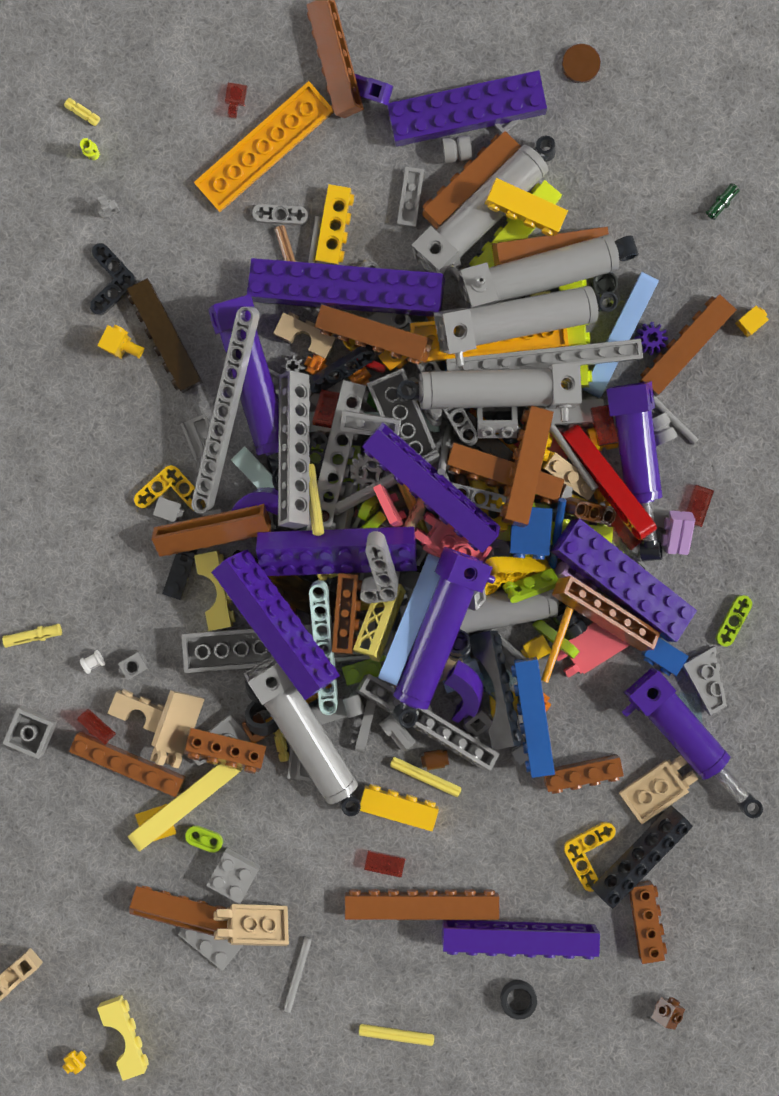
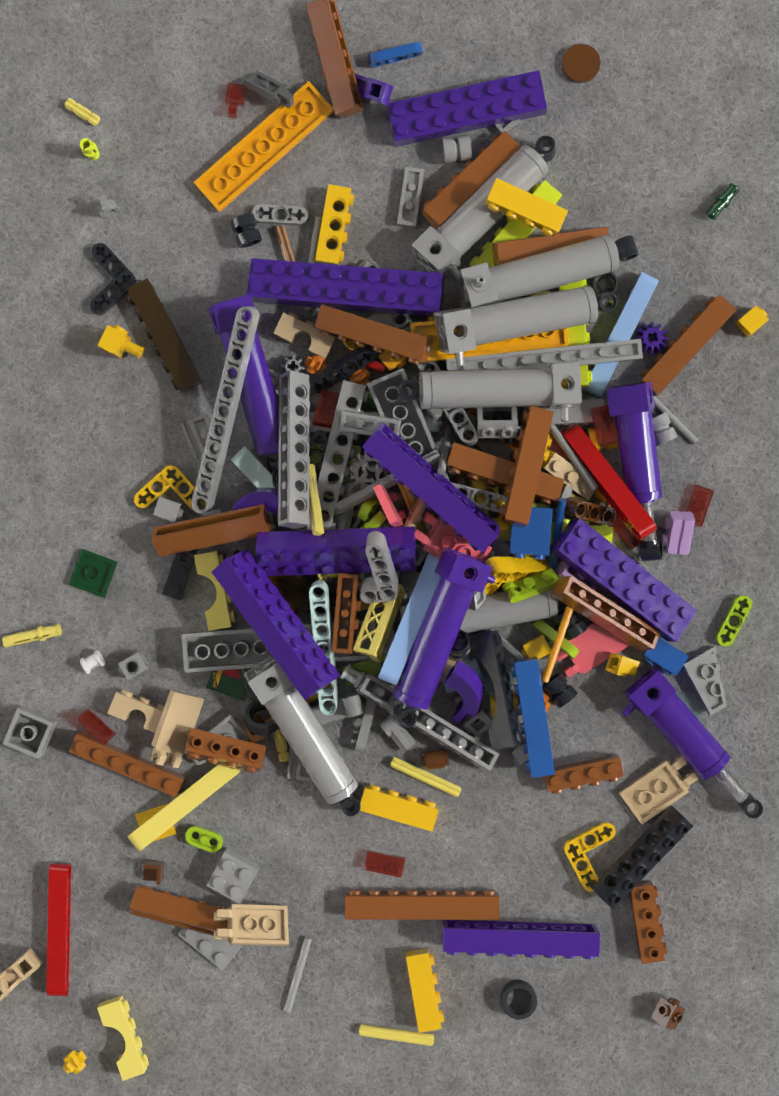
(58, 929): none -> red beam
(93, 573): none -> dark green tile
(153, 871): none -> reddish brown panel
(228, 682): none -> tile
(246, 232): none -> black wheel
(269, 89): none -> dark grey hinge
(359, 676): none -> white bush
(395, 54): none -> blue beam
(423, 990): none -> yellow brick
(559, 690): none -> black wheel
(621, 665): none -> yellow brick

